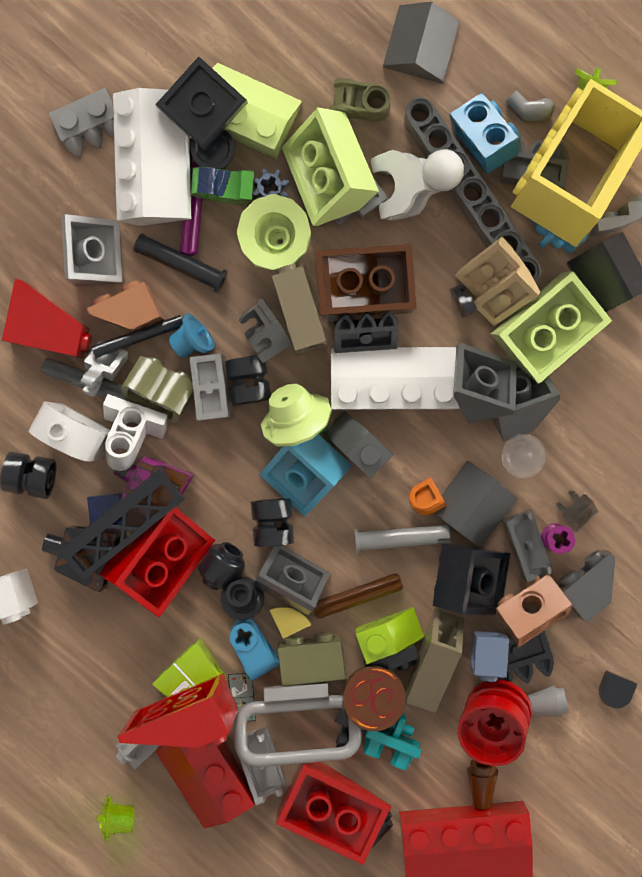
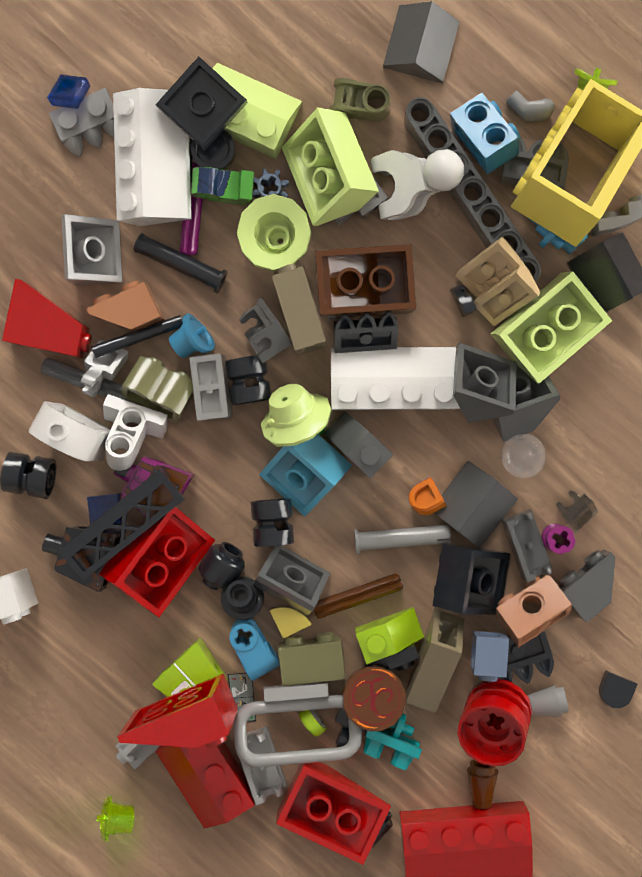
(69, 91): none -> clear blue tile
(312, 722): none -> lime tile

